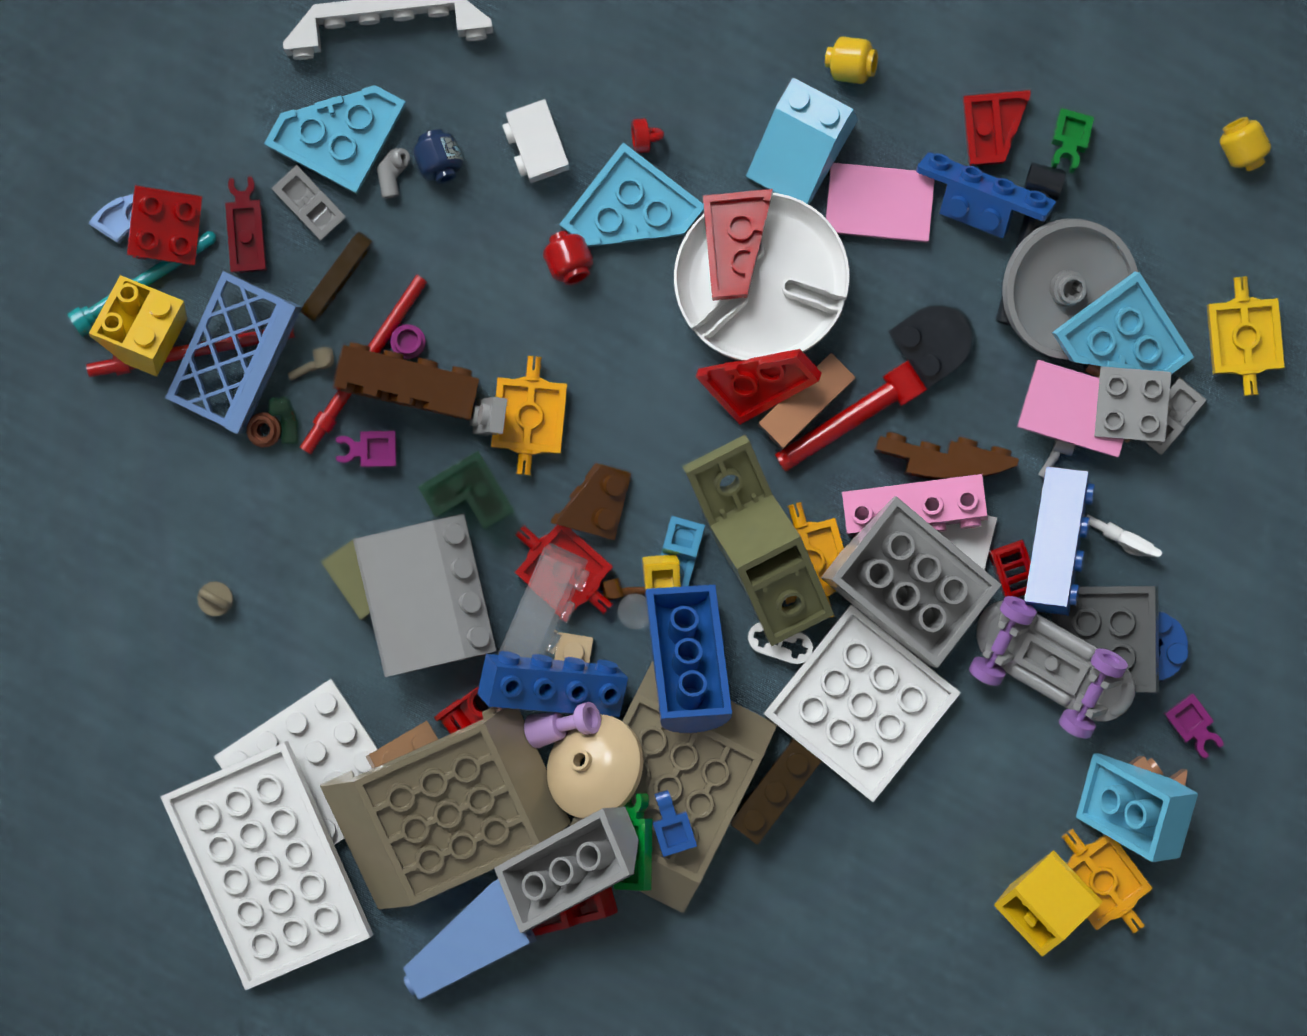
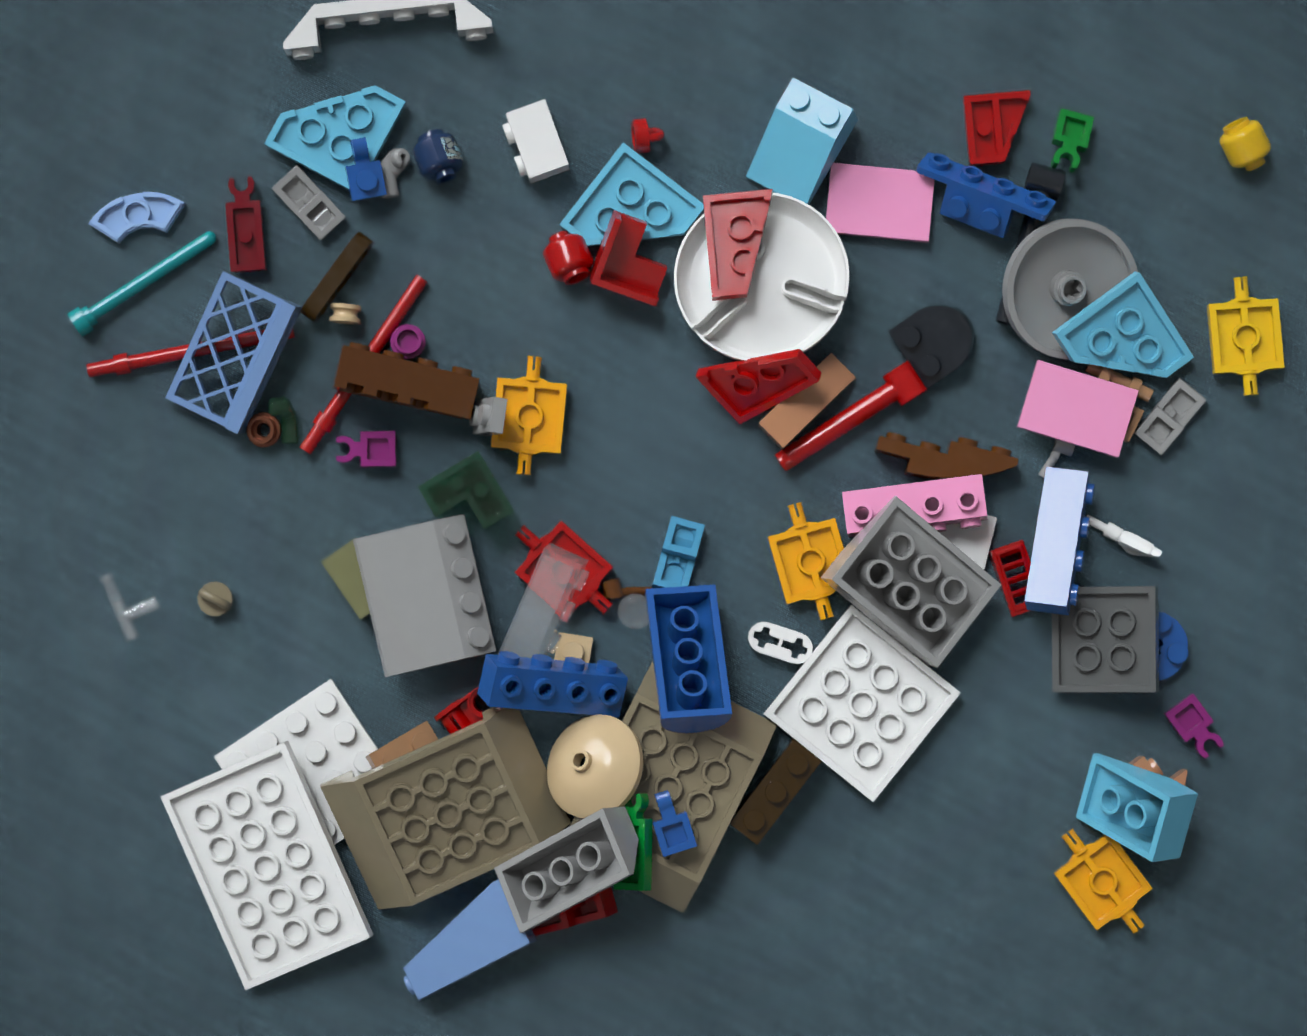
(124, 614): none -> clear piece
(139, 325): yellow slope -> none
(164, 225): red hinge -> none
(322, 359): dark tan hand -> none
(345, 313): none -> tan bush
(365, 177): none -> blue plate
(553, 726): lavender piece -> none
(596, 502): reddish brown wing -> none
(620, 268): none -> red panel
(661, 571): yellow slope -> none
(758, 540): olive bracket -> none
(852, 60): yellow head -> none
(1047, 903): yellow slope -> none
(1054, 663): light grey piece -> none
(1132, 404): light grey hinge -> none

